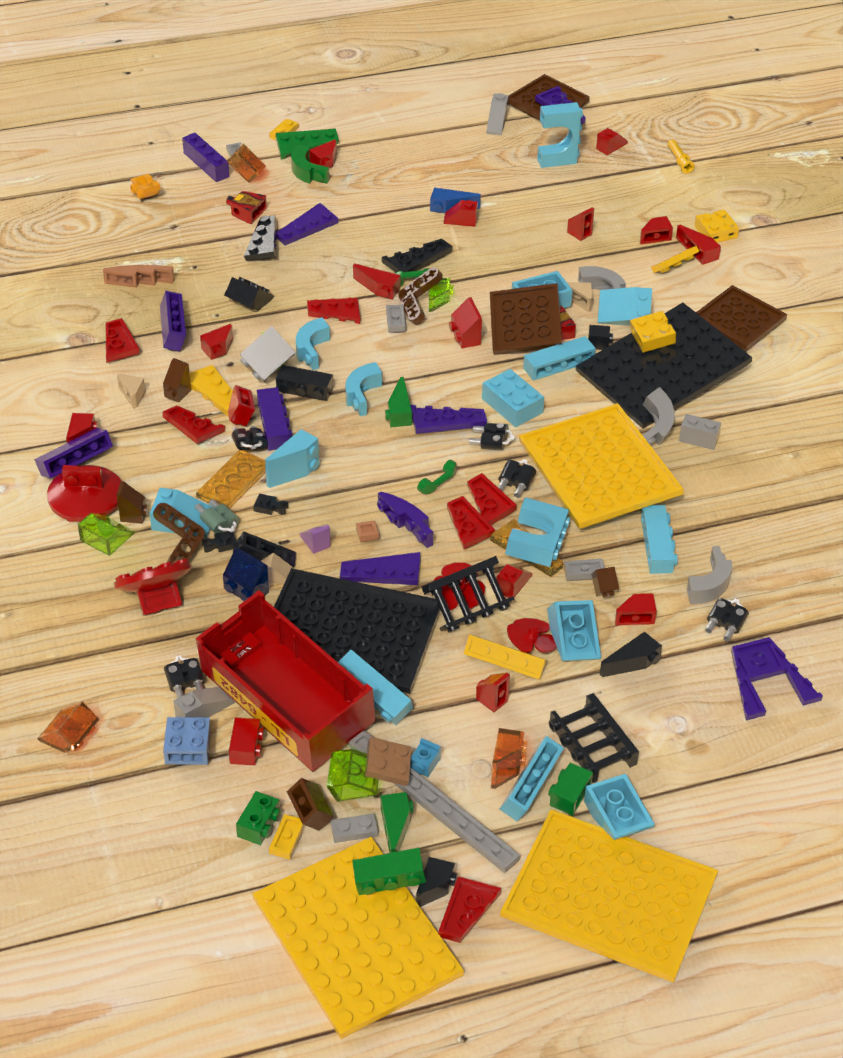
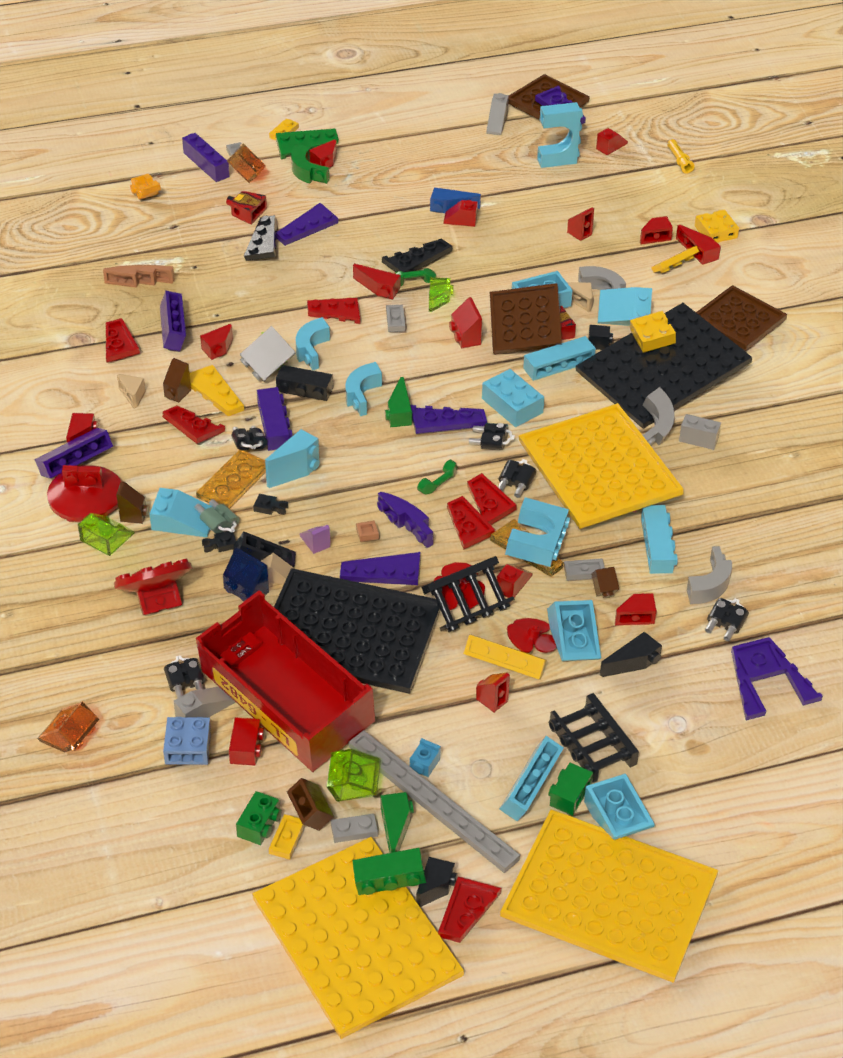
(187, 537): reddish brown beam -> none
(241, 406): red slope -> none
(248, 293): black slope -> none
(387, 698): medium azure brick -> none
(388, 761): medium nougat plate -> none
(408, 296): reddish brown beam -> none
(508, 756): clear orange slope -> none

